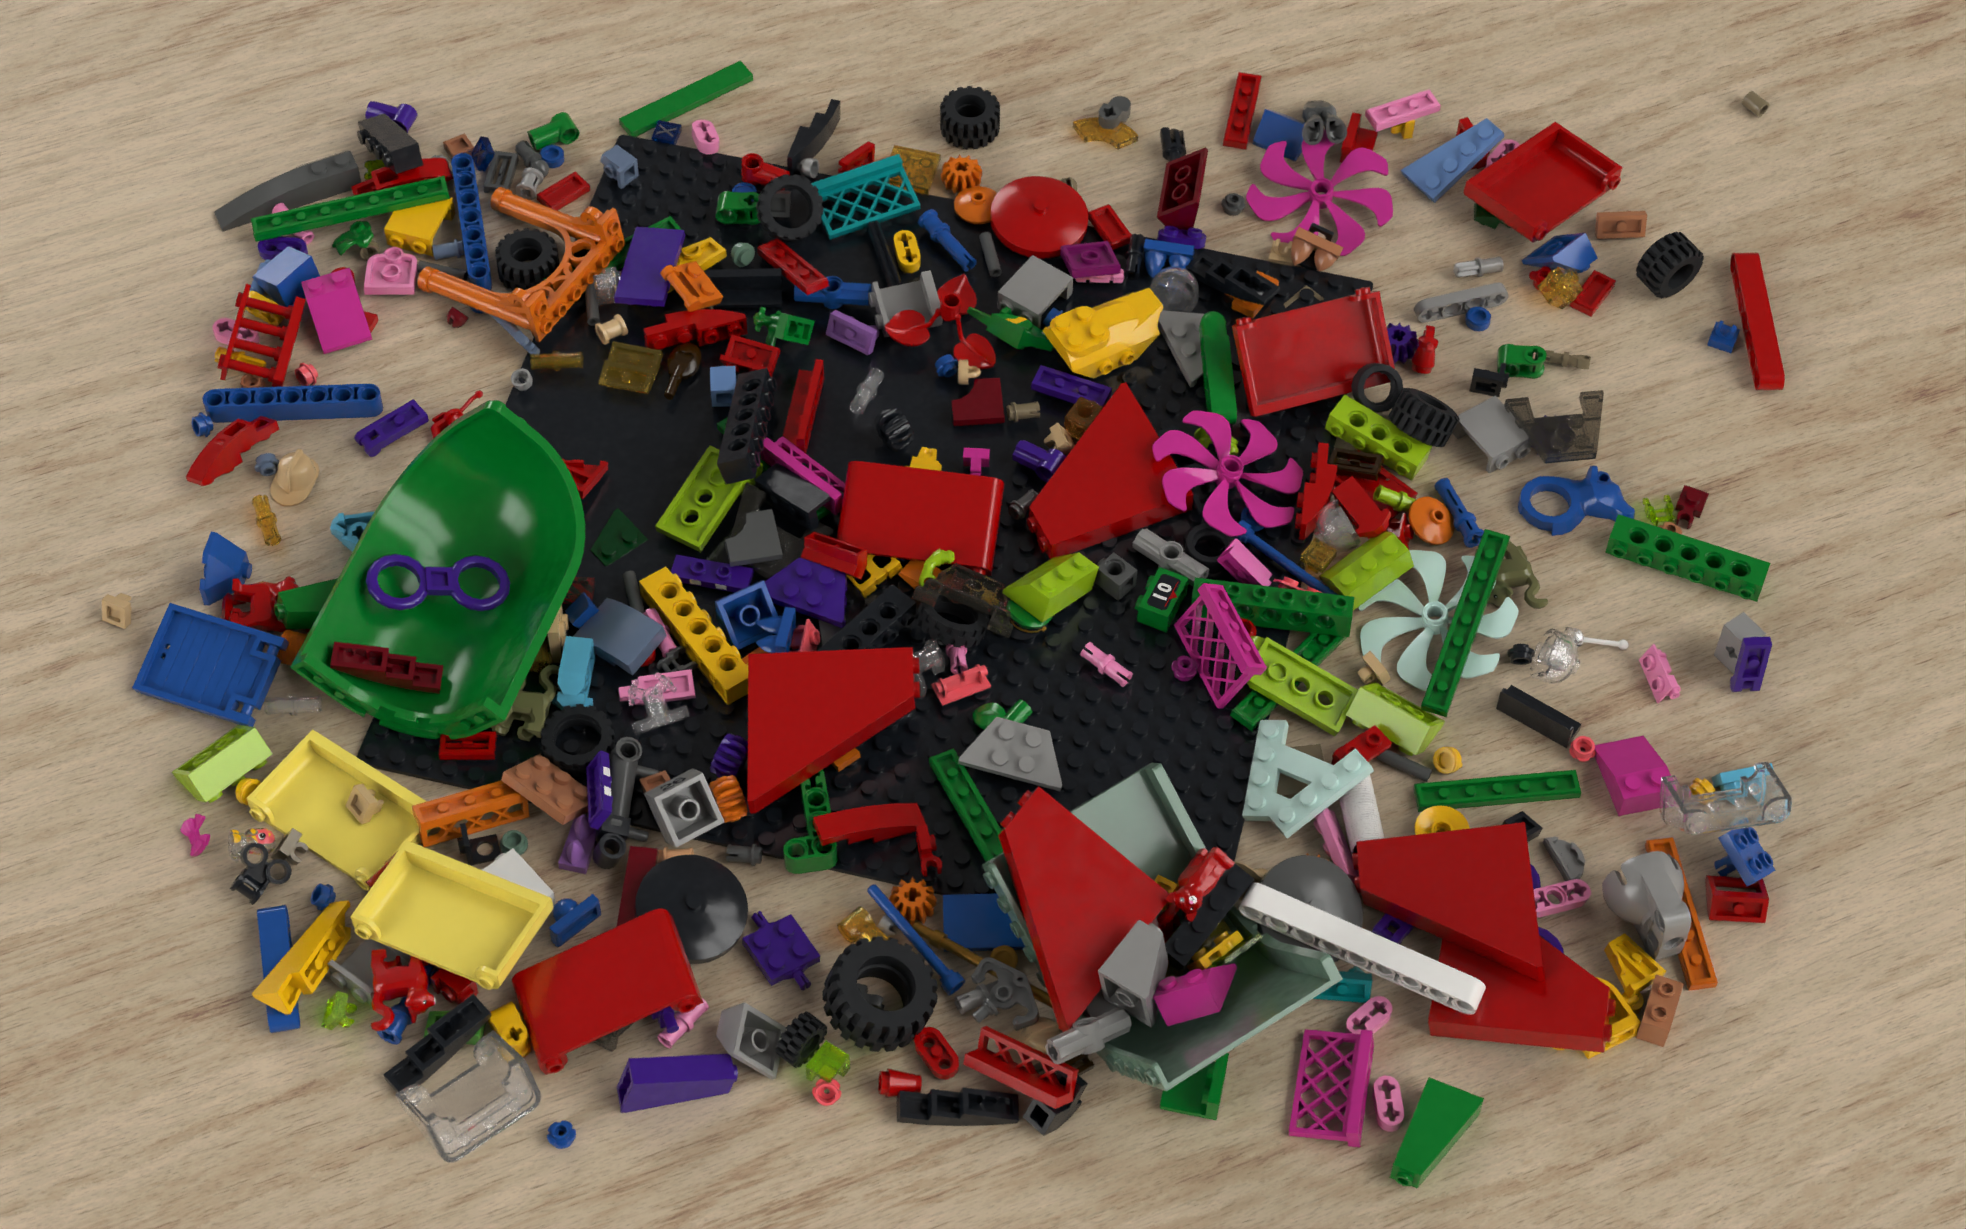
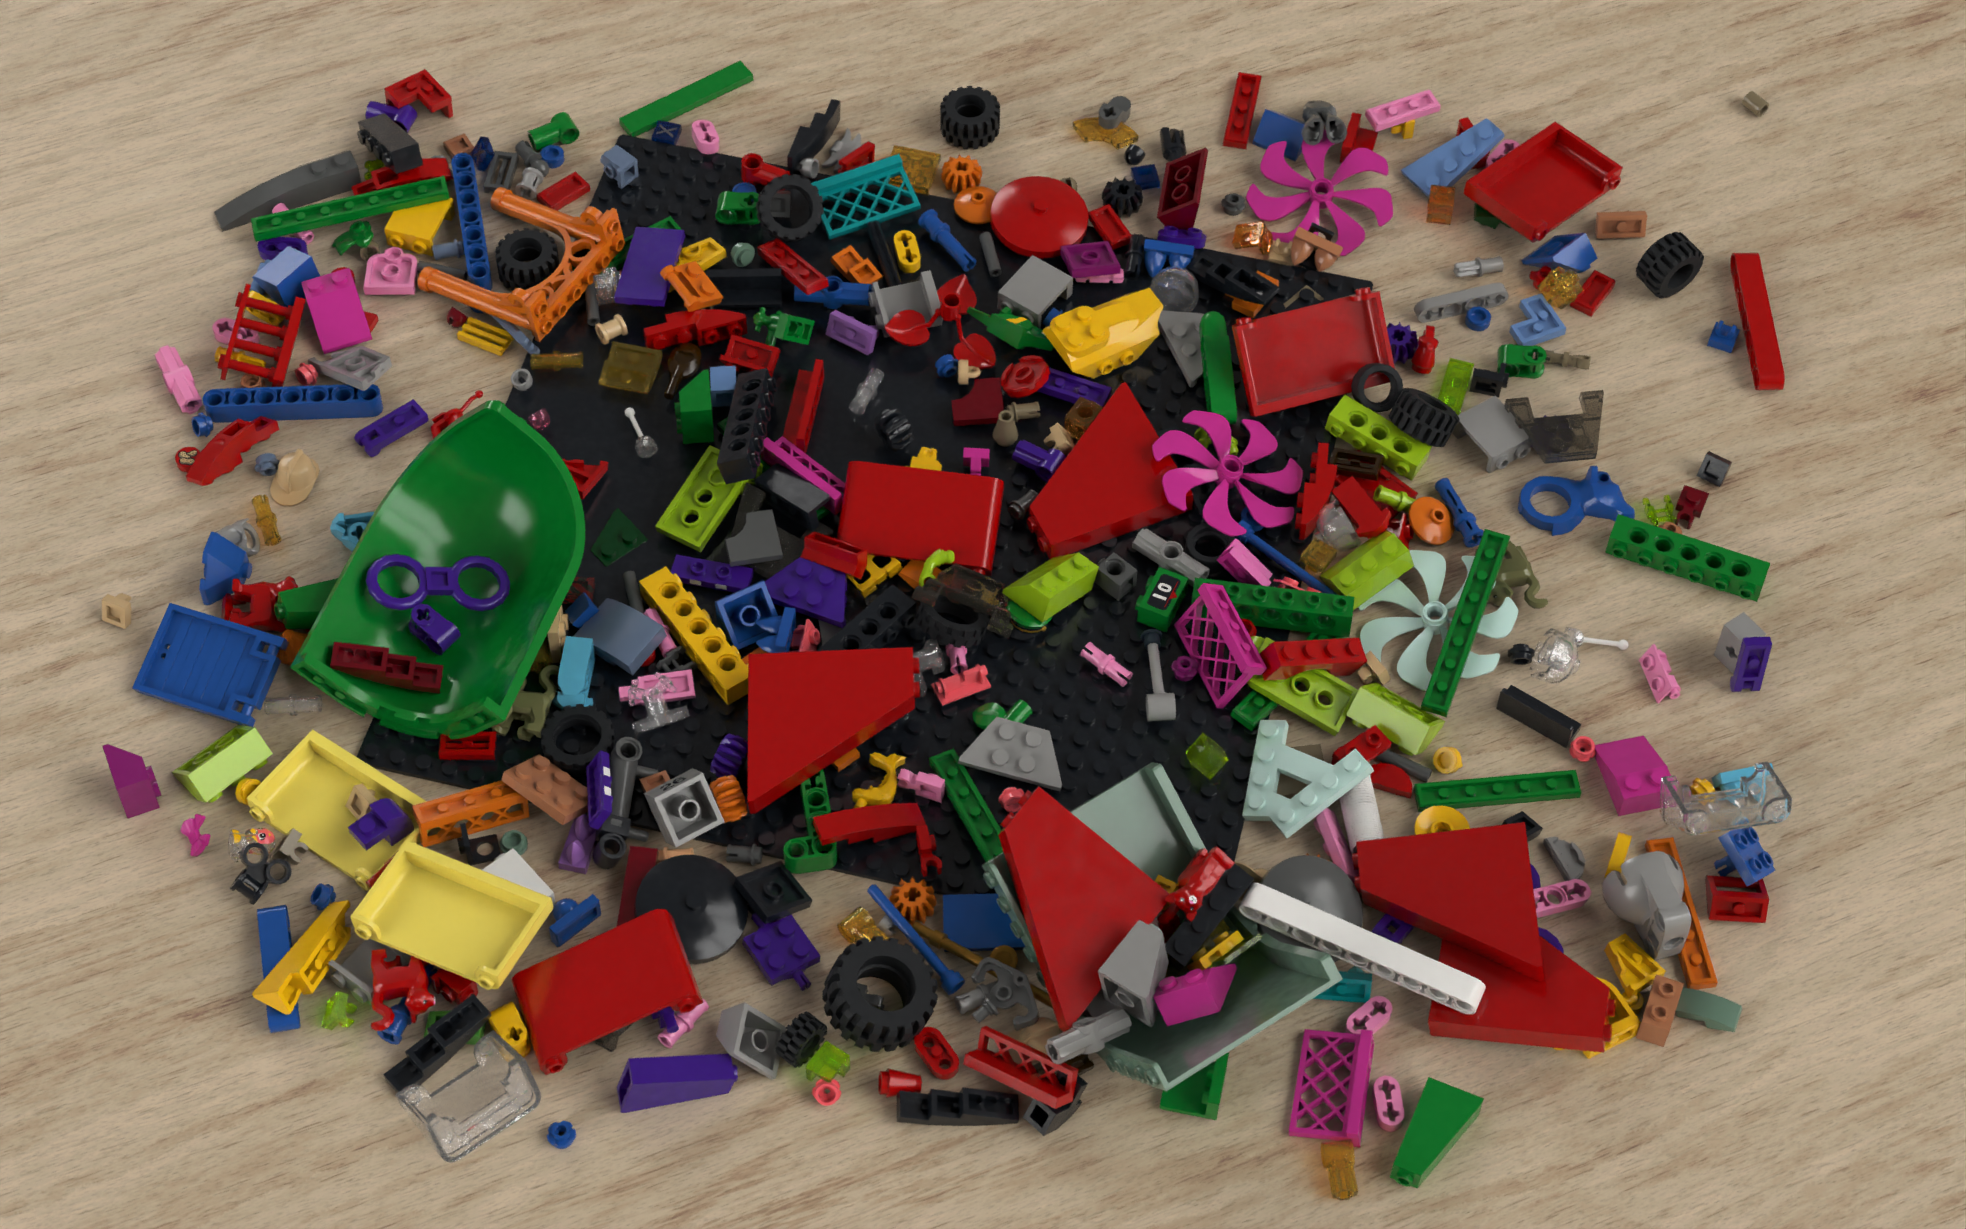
(133, 781): none -> magenta slope
(178, 379): none -> bright pink piece
(185, 458): none -> tile
(236, 534): none -> light grey piece
(354, 366): none -> light grey wing
(383, 821): none -> dark purple brick
(421, 87): none -> red panel
(432, 630): none -> dark purple piece
(487, 333): none -> yellow tile
(539, 419): none -> clear pink hinge
(647, 442): none -> clear hinge
(695, 411): none -> green slope
(772, 892): none -> black hinge
(841, 149): none -> light grey piece
(854, 268): none -> orange slope
(887, 789): none -> yellow animal
(925, 785): none -> bright pink plate
(1005, 429): none -> dark tan cone
(1009, 799): none -> coral plate
(1025, 376): none -> red tile
(1123, 196): none -> black gear
(1134, 155): none -> black hinge
(1145, 176): none -> clear blue tile
(1159, 705): none -> light grey piece
(1206, 756): none -> clear neon green panel
(1253, 235): none -> clear orange bracket
(1289, 658): none -> red arch
(1339, 1161): none -> clear yellow piece
(1391, 779): none -> red tile
(1440, 204): none -> clear orange brick
(1455, 384): none -> clear neon green tile
(1541, 325): none -> medium blue plate
(1619, 853): none -> yellow beam
(1707, 1007): none -> sand green slope
(1714, 468): none -> black tile

